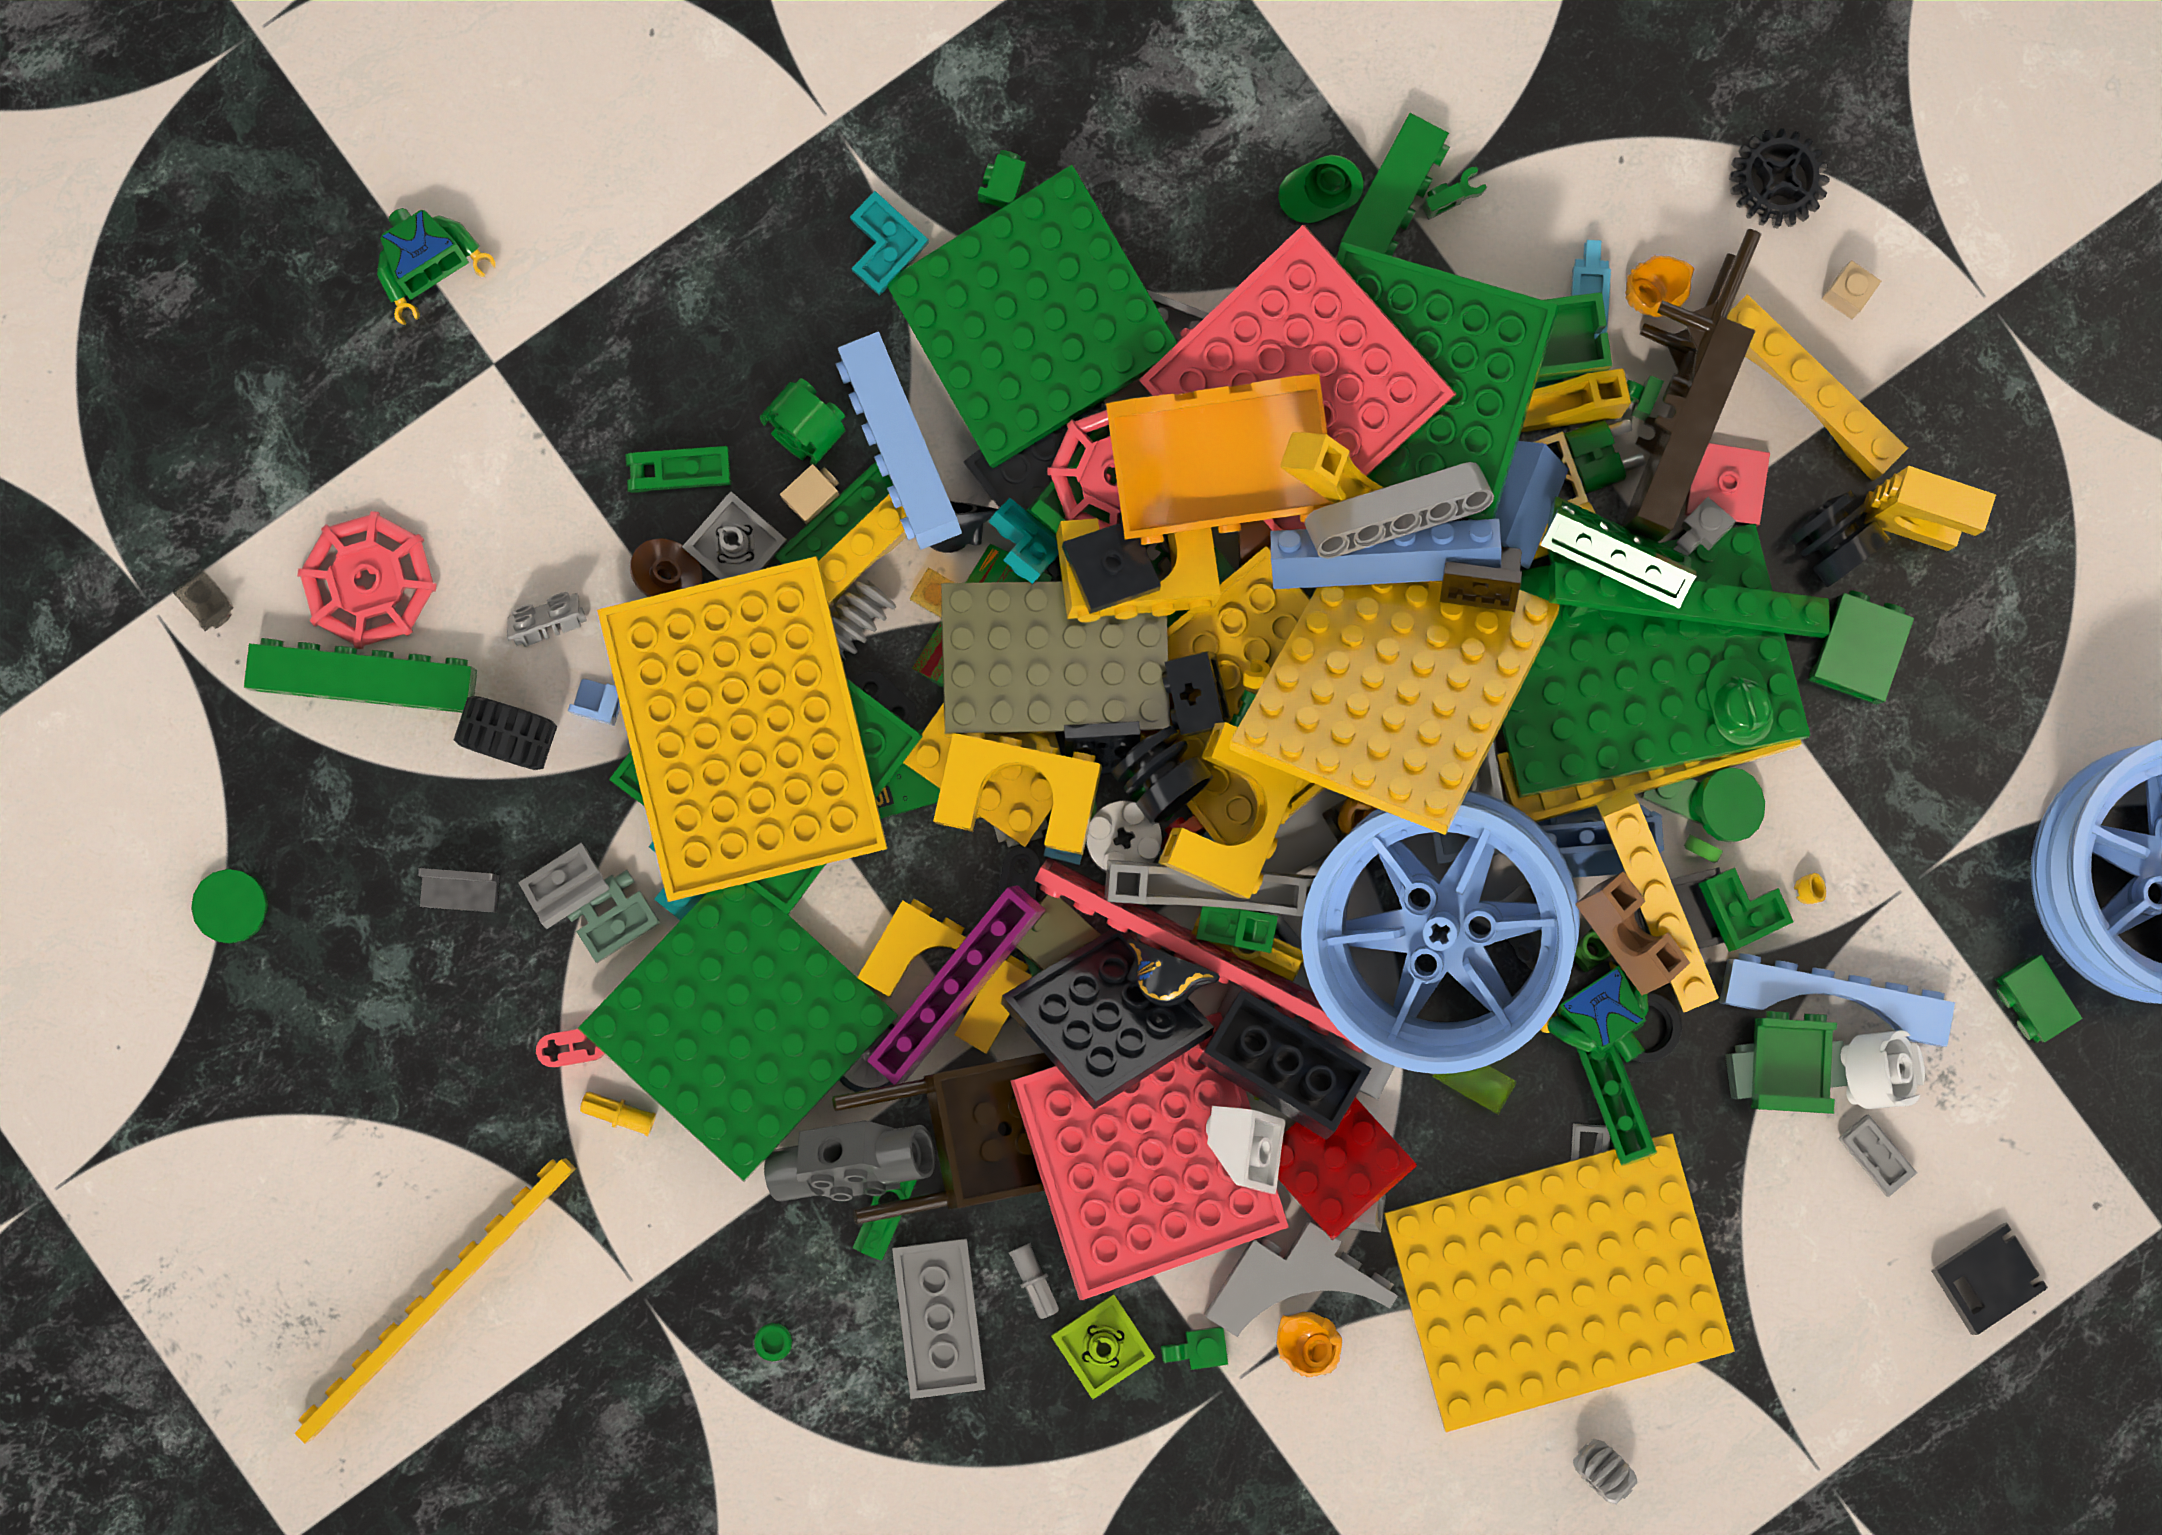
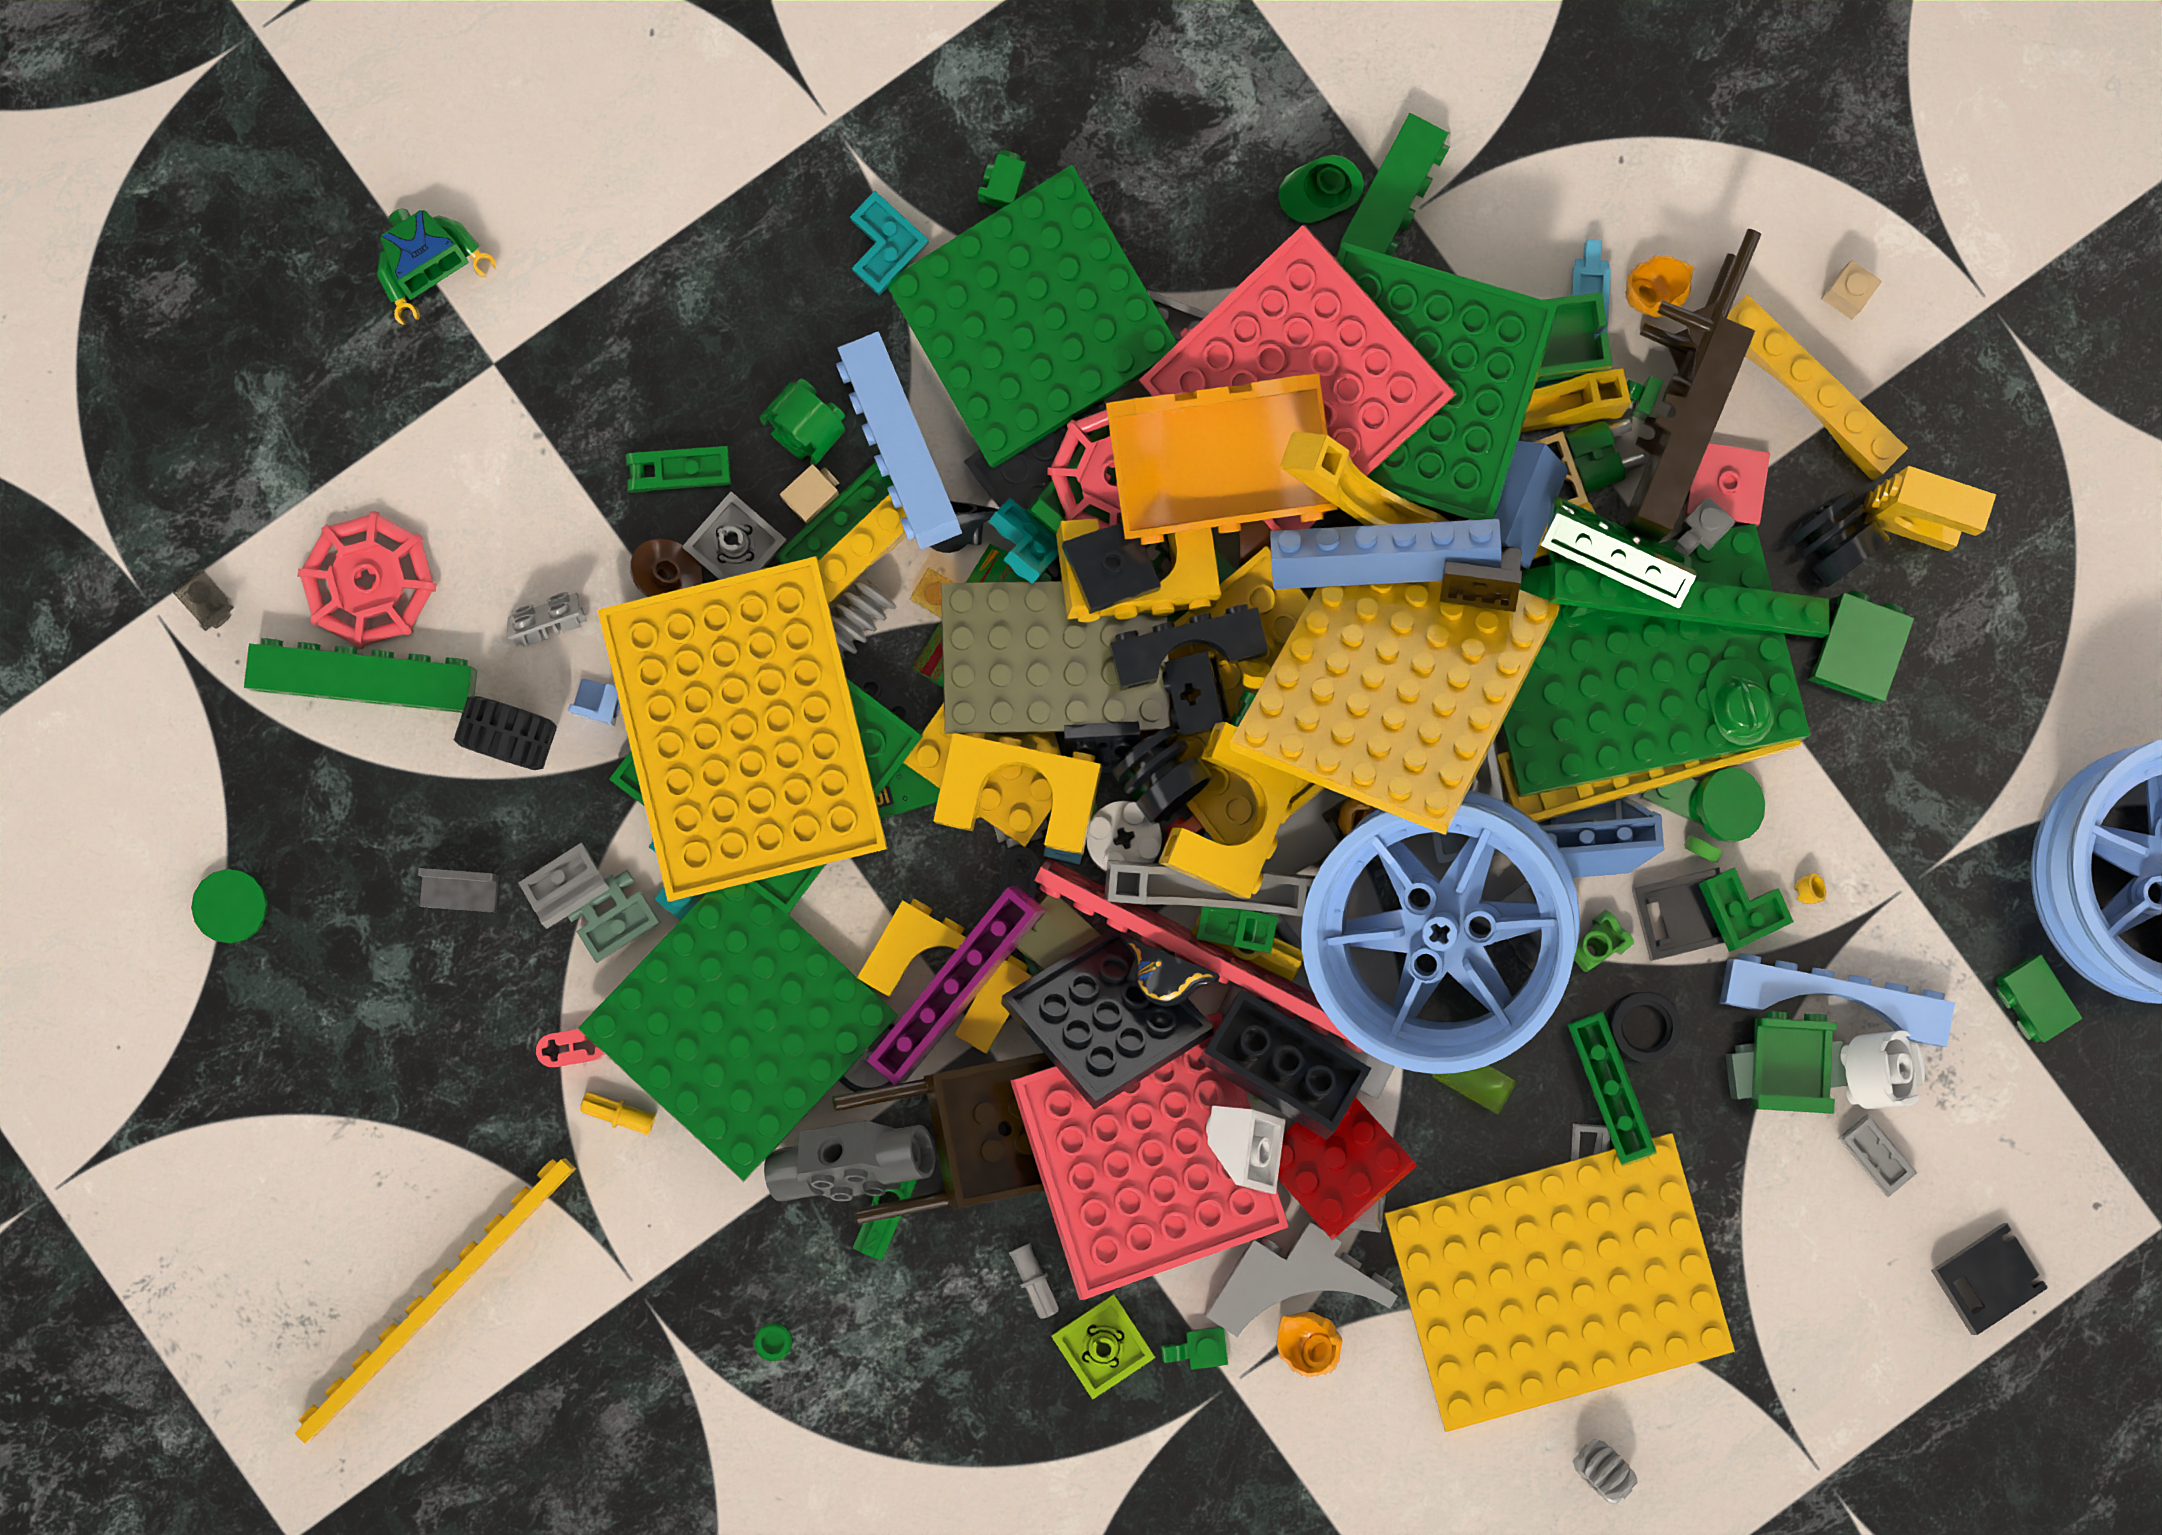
(938, 1318): light grey plate -> none
(1235, 636): none -> black arch
(1399, 510): light grey beam -> none
(1445, 198): green plate -> none
(1602, 1016): green torso -> none
(1644, 958): medium nougat arch -> none
(1662, 908): yellow arch -> none
(1788, 188): black gear -> none

